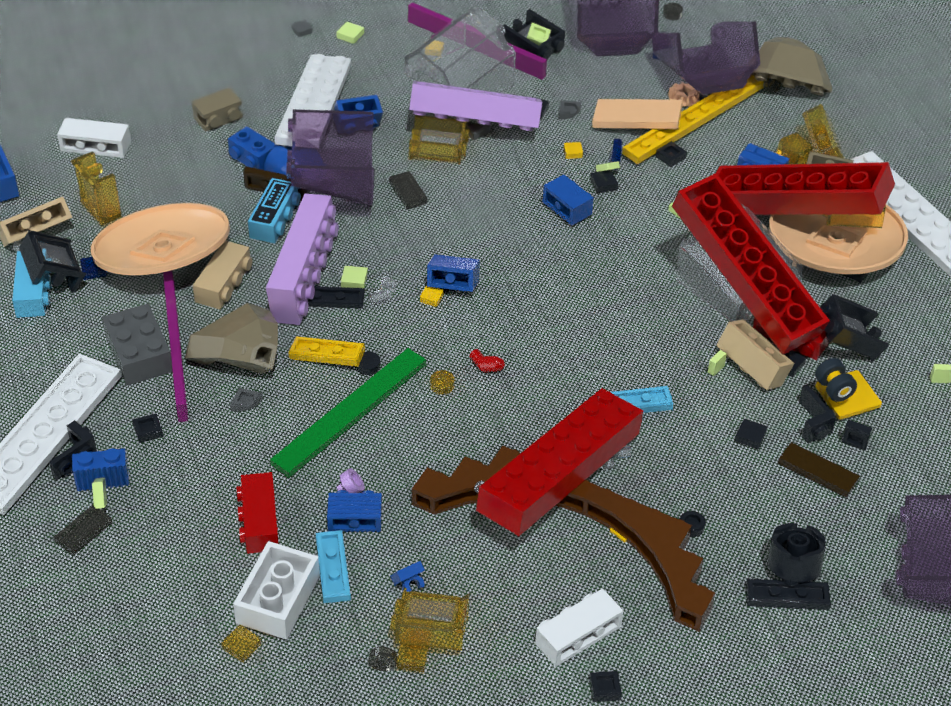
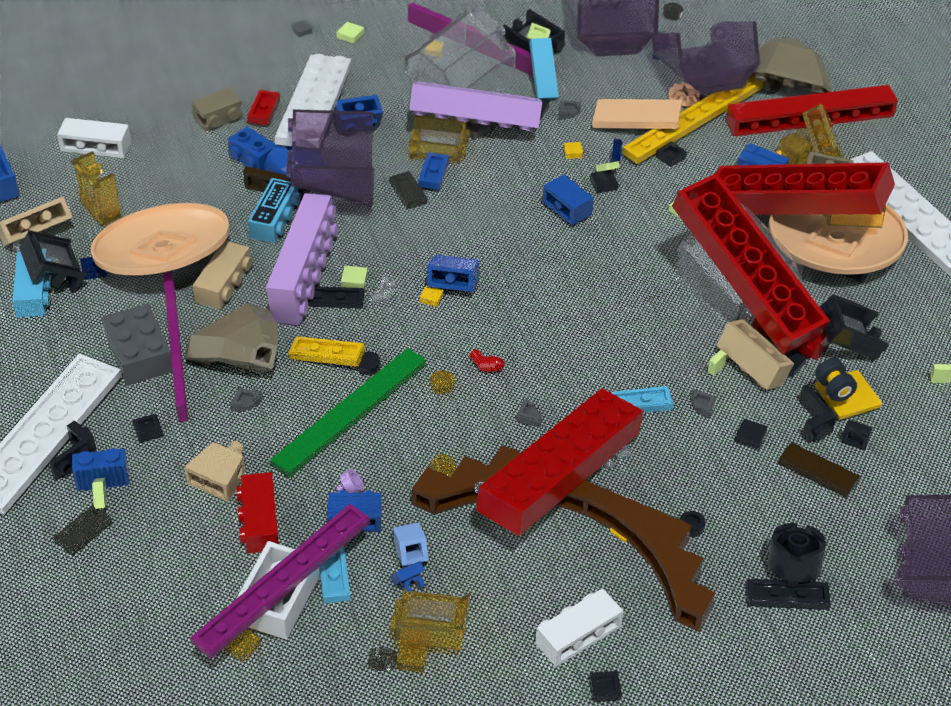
(217, 470): none -> tan torso
(263, 107): none -> red plate
(279, 581): none -> magenta tile
(410, 544): none -> light blue brick
(433, 171): none -> blue plate
(443, 463): none -> clear yellow tile
(529, 414): none -> dark grey tile
(543, 68): none -> medium azure tile
(703, 403): none -> dark grey tile
(786, 112): none -> red brick

